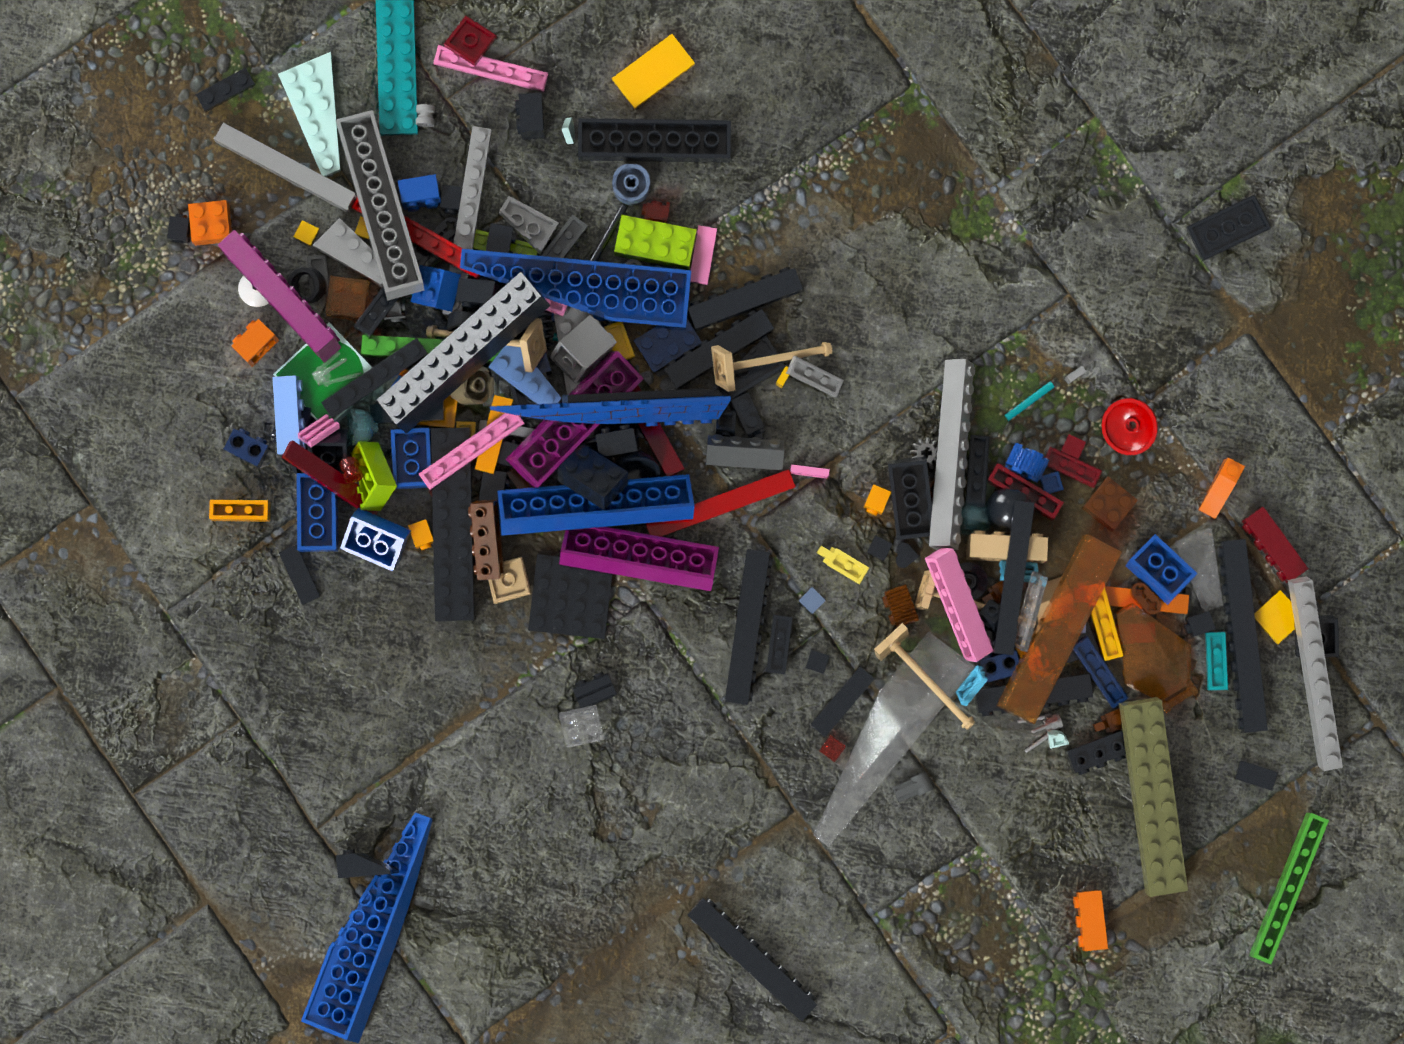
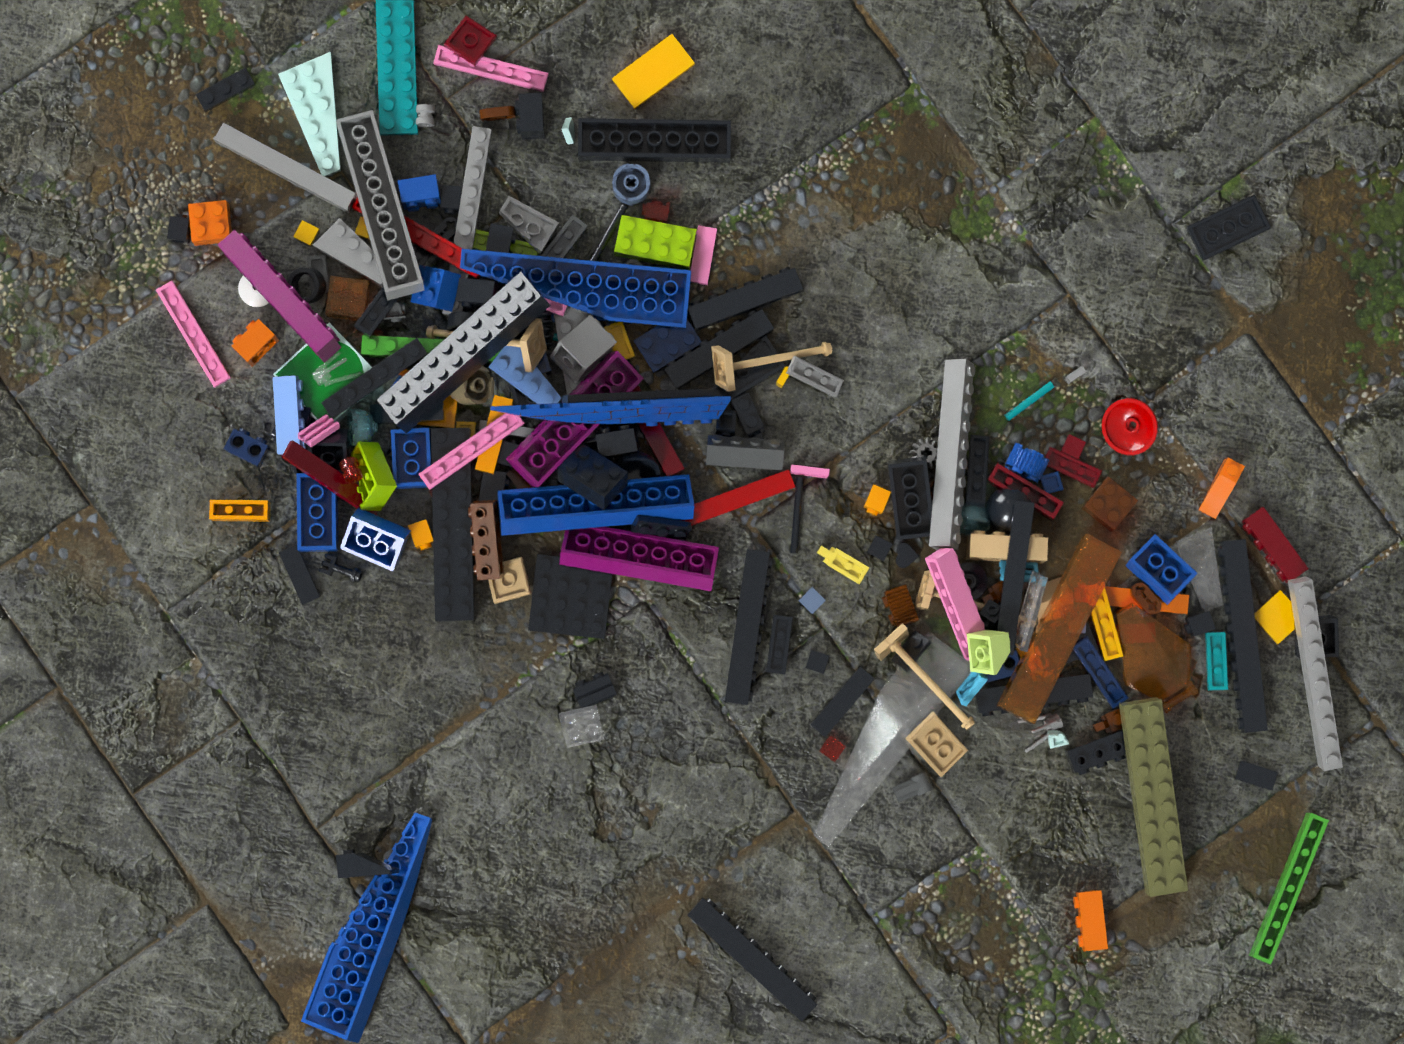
(193, 334): none -> bright pink tile
(355, 574): none -> black hinge
(497, 113): none -> reddish brown beam
(661, 527): none -> black plate
(797, 515): none -> black bar
(915, 647): none -> black plate
(936, 744): none -> tan tile
(987, 650): none -> yellowish green slope

